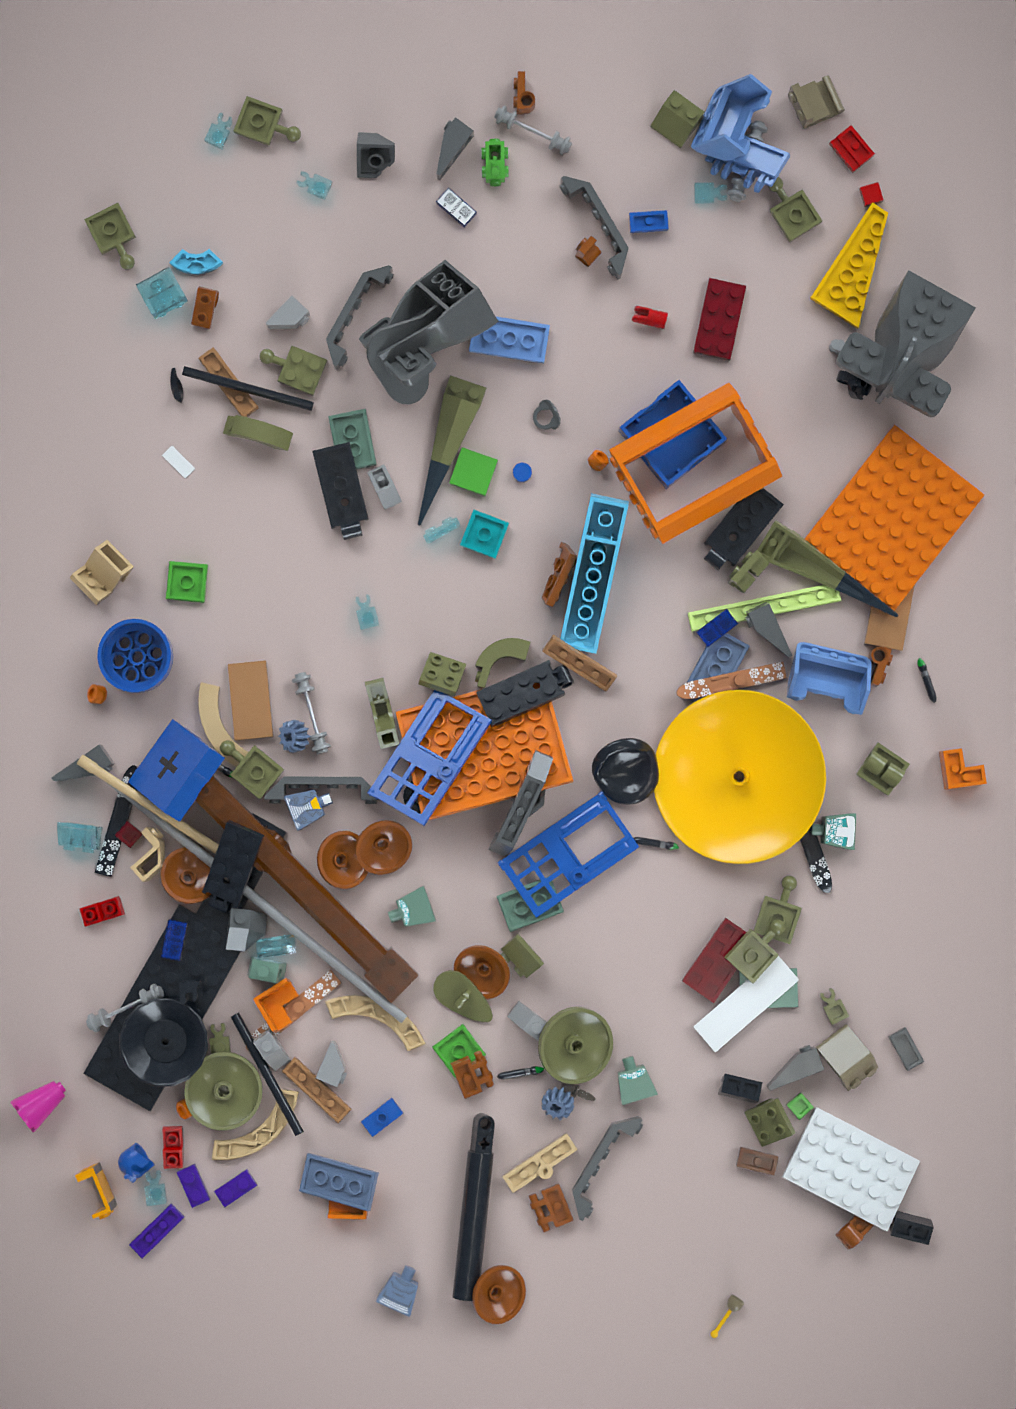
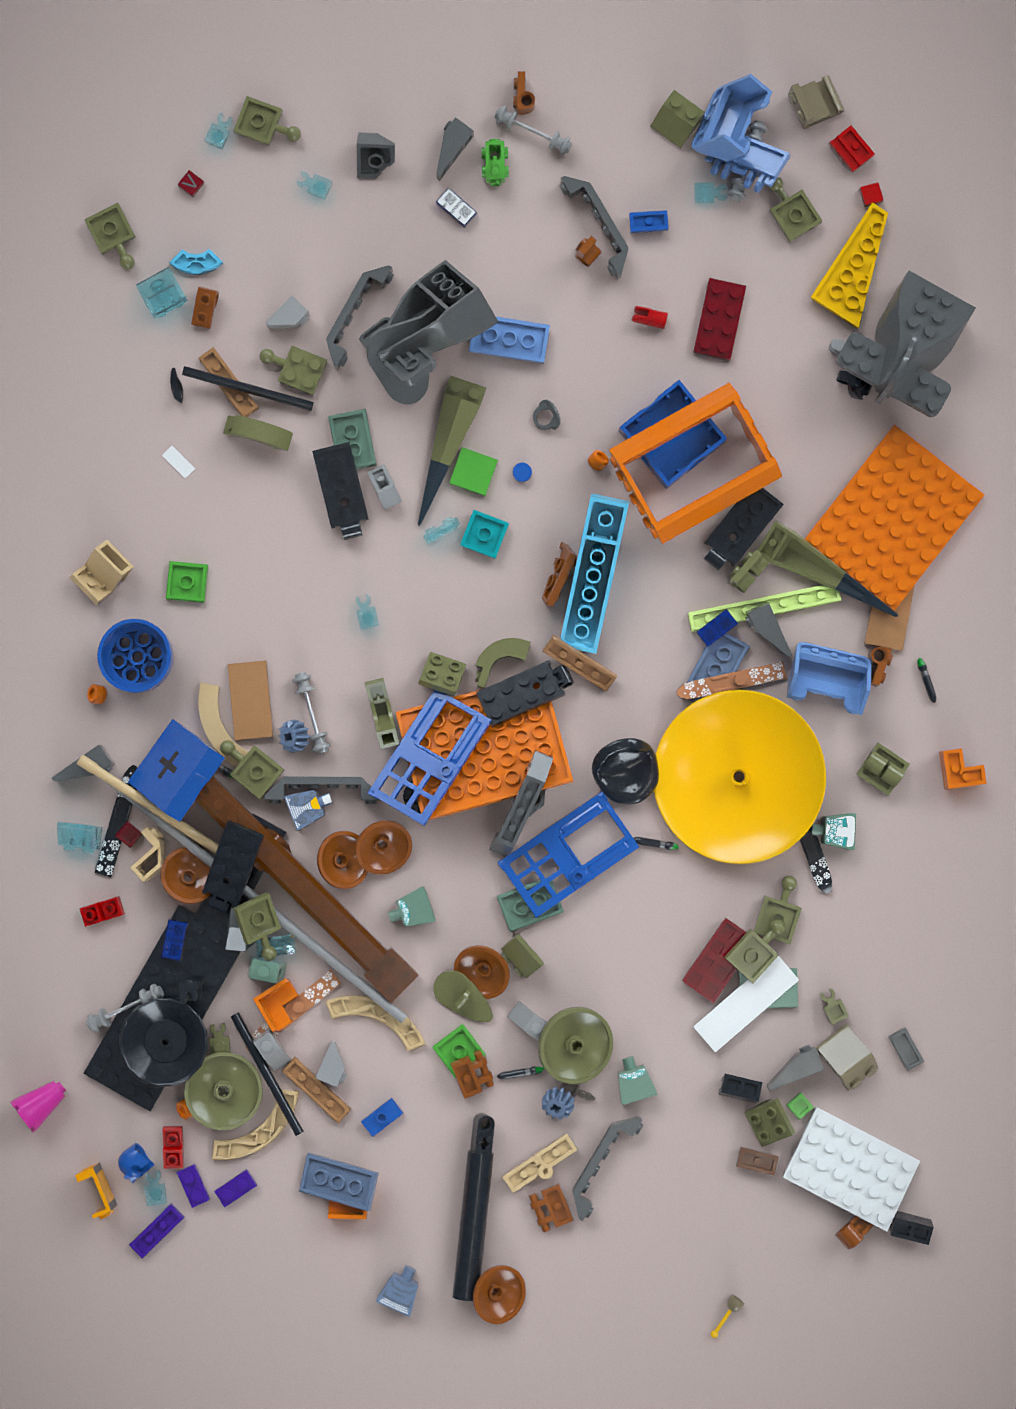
(191, 183): none -> dark red tile
(256, 921): none -> olive plate

